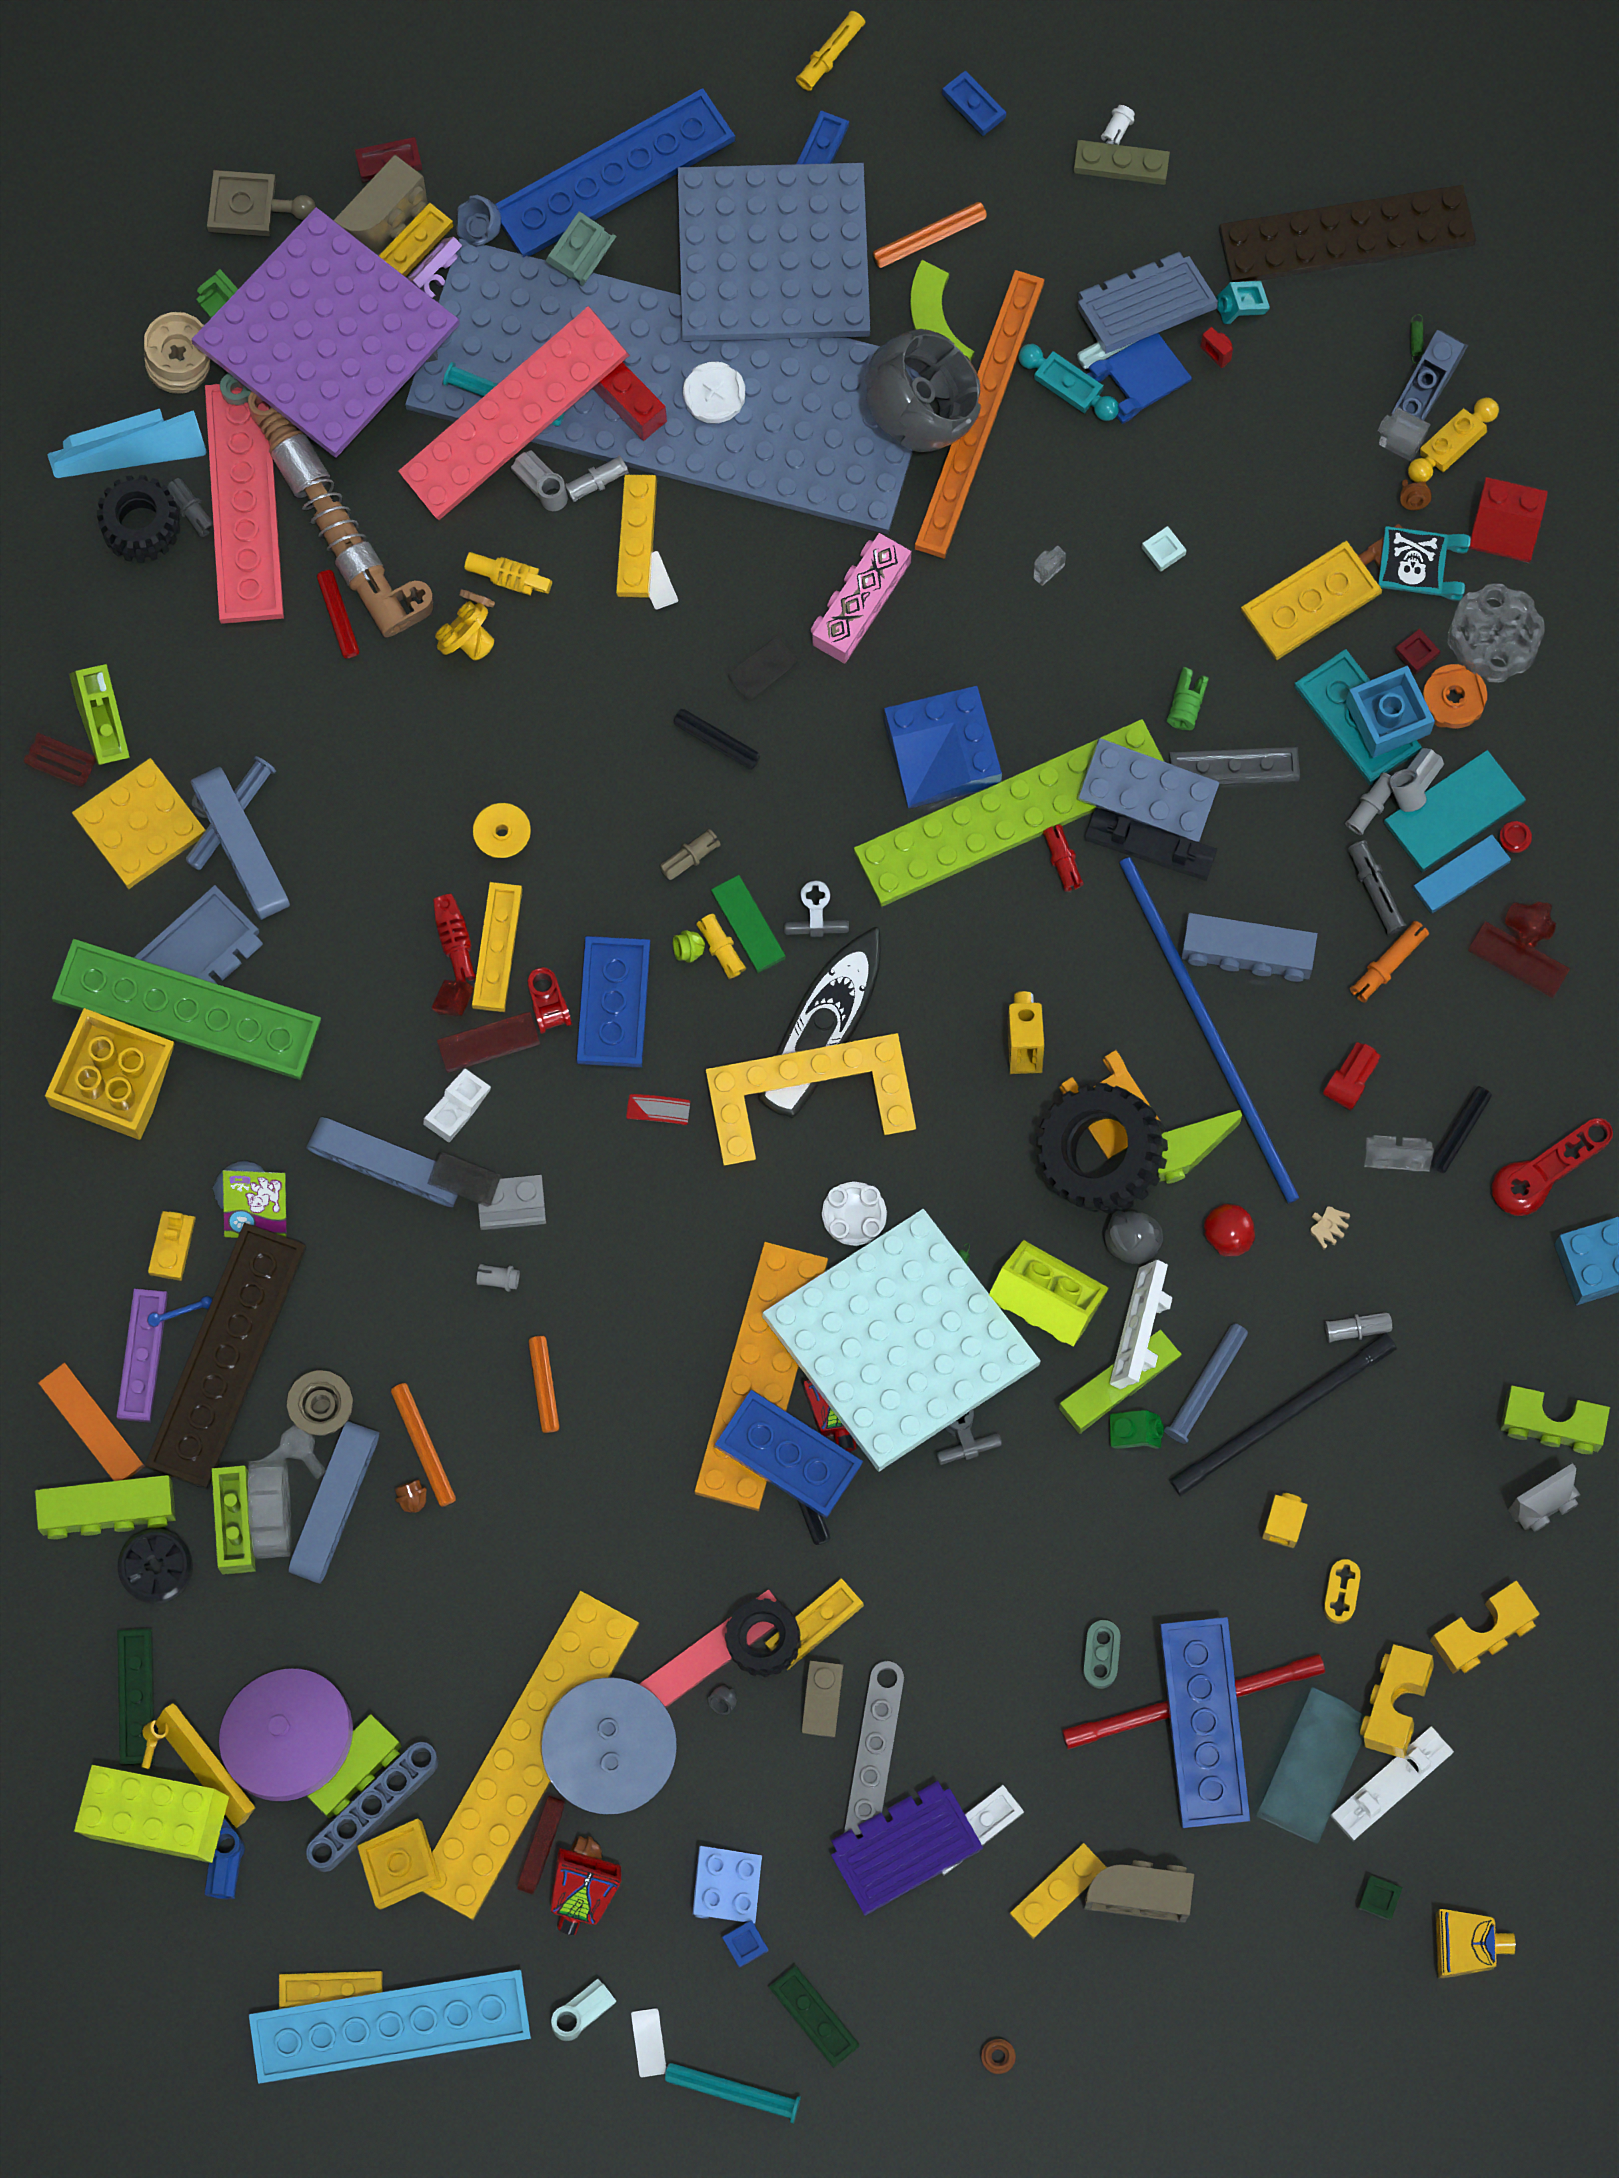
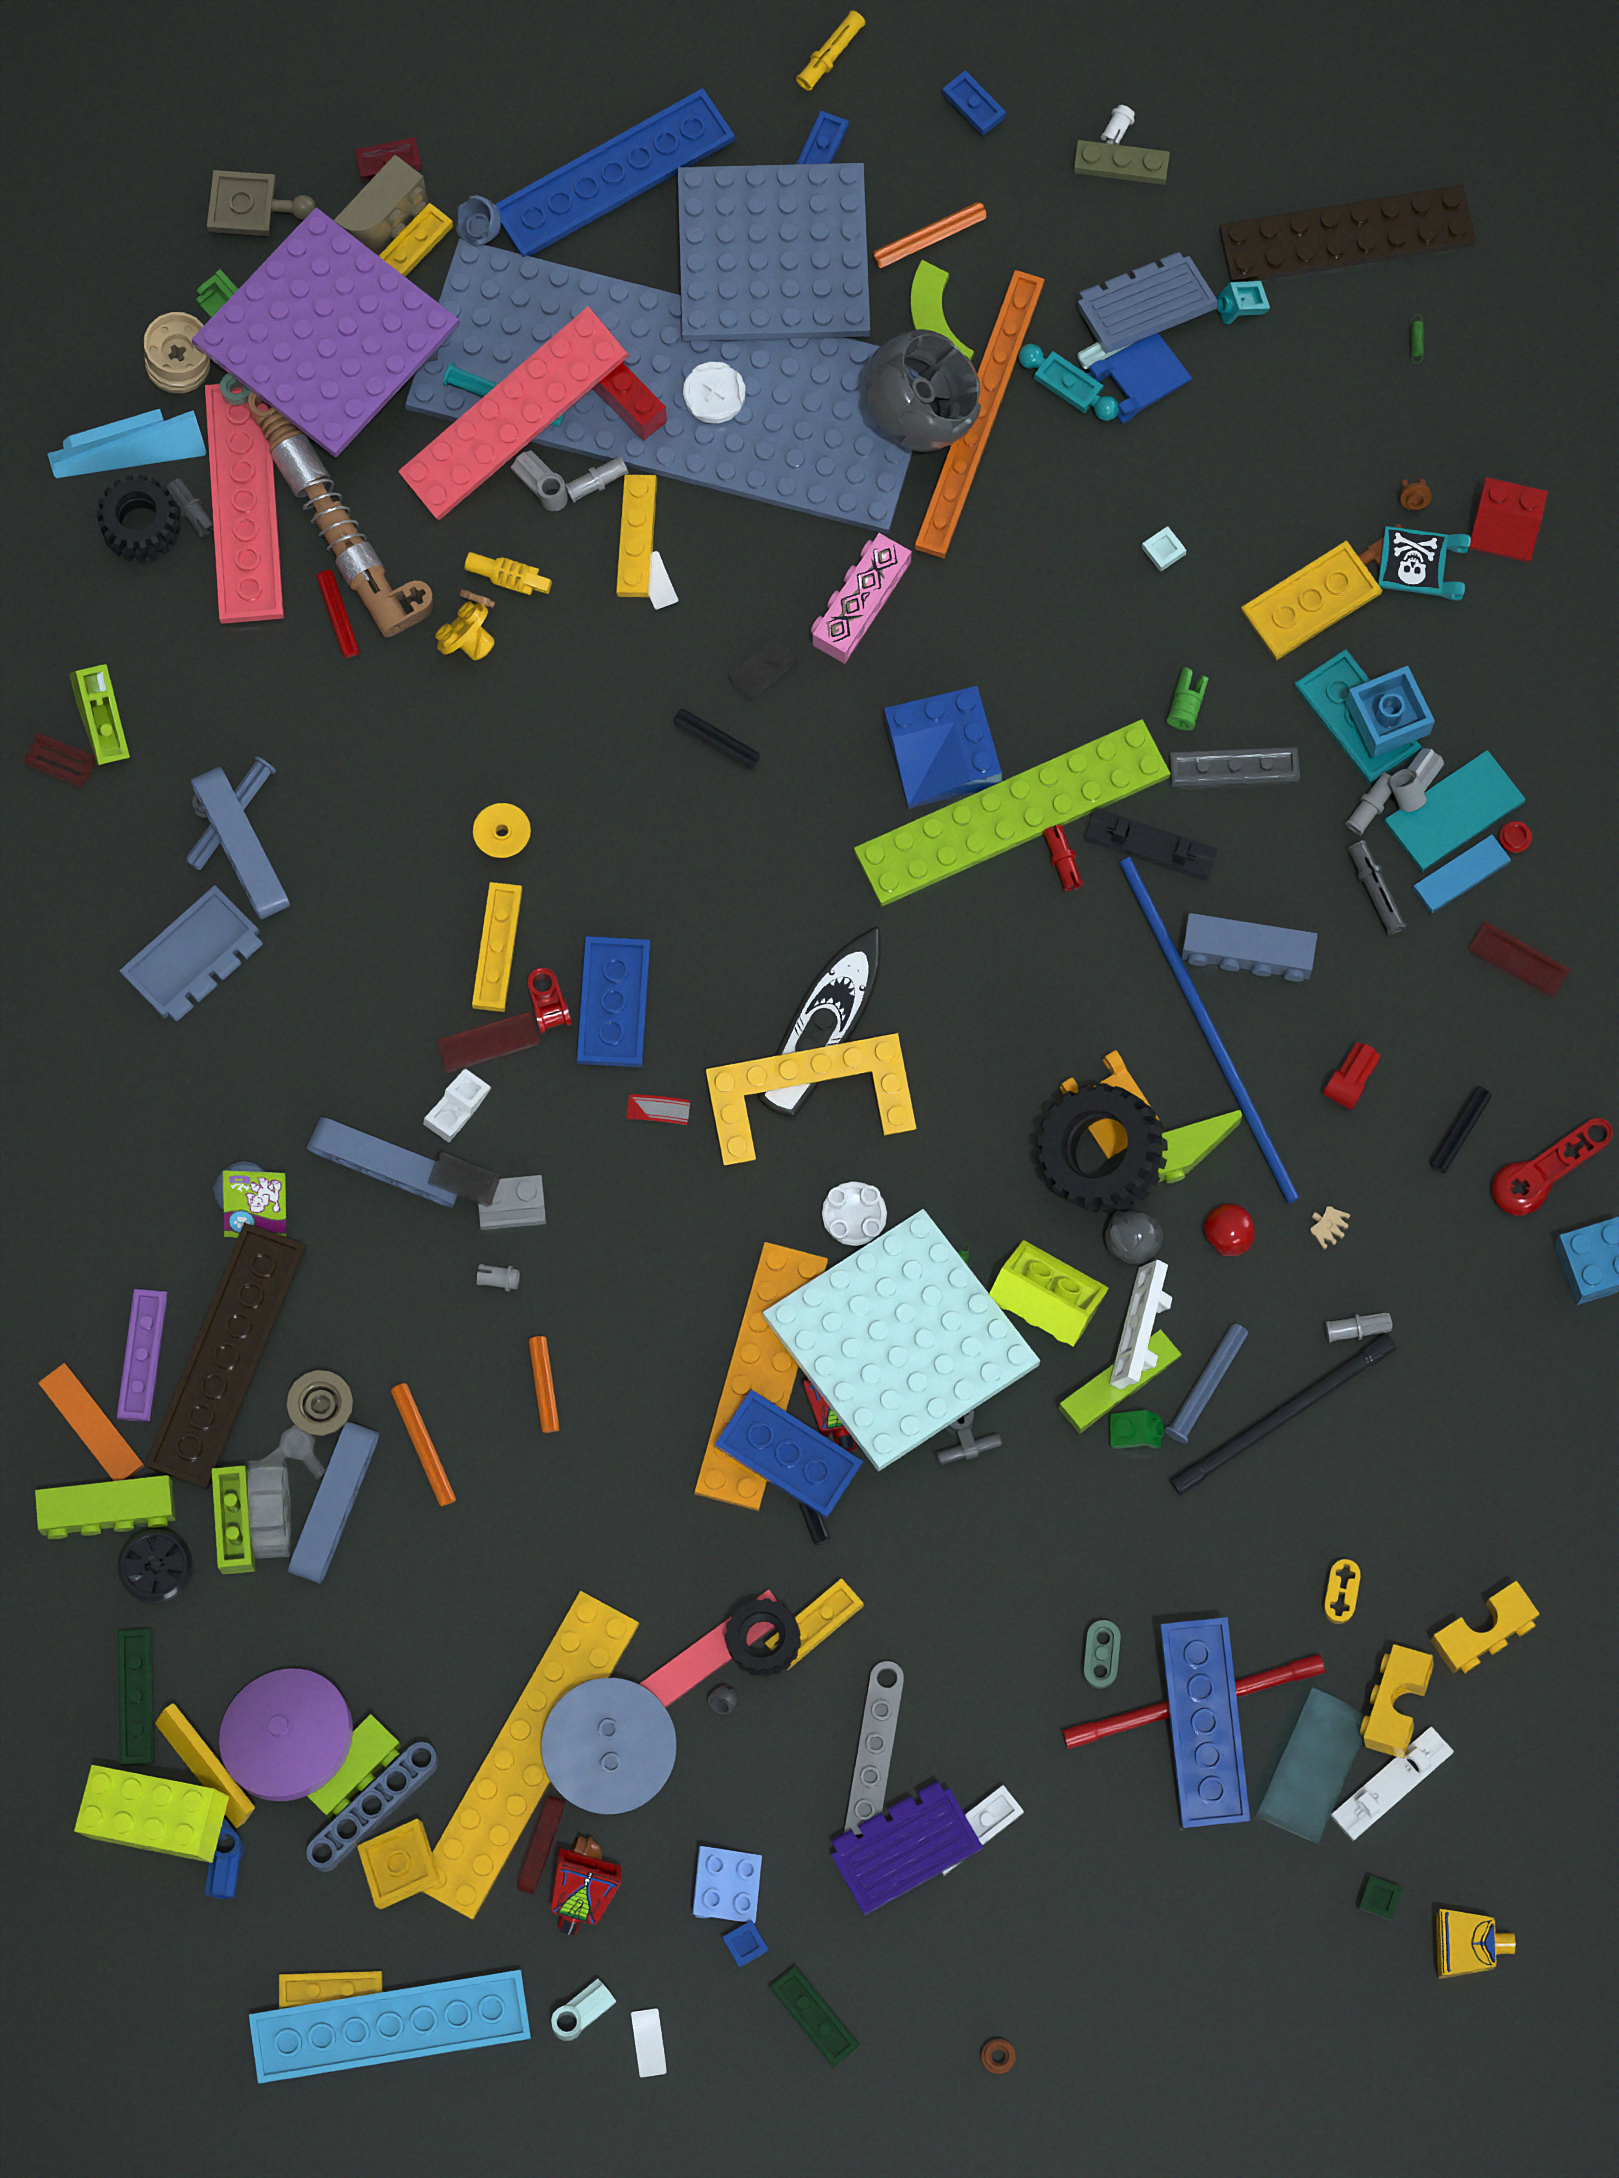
(110, 1074): yellow slope -> none
(139, 823): yellow plate -> none
(152, 1738): yellow hand -> none
(155, 1319): blue hinge -> none
(171, 1245): yellow plate -> none
(187, 1009): bright green plate -> none
(411, 1496): dark orange plate -> none
(440, 257): lavender plate -> none
(453, 998): clear red plate -> none
(454, 936): red hinge -> none
(580, 248): sand green plate -> none
(688, 946): lime plate -> none
(689, 854): dark tan axle -> none
(721, 946): yellow pin -> none
(733, 2091): teal axle -> none
(748, 924): green tile -> none
(816, 926): piece -> none
(822, 1699): dark tan slope -> none
(1025, 1035): yellow torso -> none
(1049, 564): clear plate -> none
(1057, 1891): yellow plate -> none
(1142, 1891): dark tan brick -> none
(1148, 790): sand blue plate -> none
(1217, 346): red plate -> none
(1285, 1520): yellow brick -> none
(1380, 971): orange pin -> none
(1403, 433): clear brick -> none
(1413, 1154): clear hinge -> none
(1417, 651): dark red plate -> none
(1431, 374): sand blue slope -> none
(1453, 440): yellow plate -> none
(1463, 682): orange plate -> none
(1481, 619): clear connector -> none
(1525, 1418): lime arch -> none
(1531, 922): clear red rock -> none
(1545, 1499): light grey slope -> none

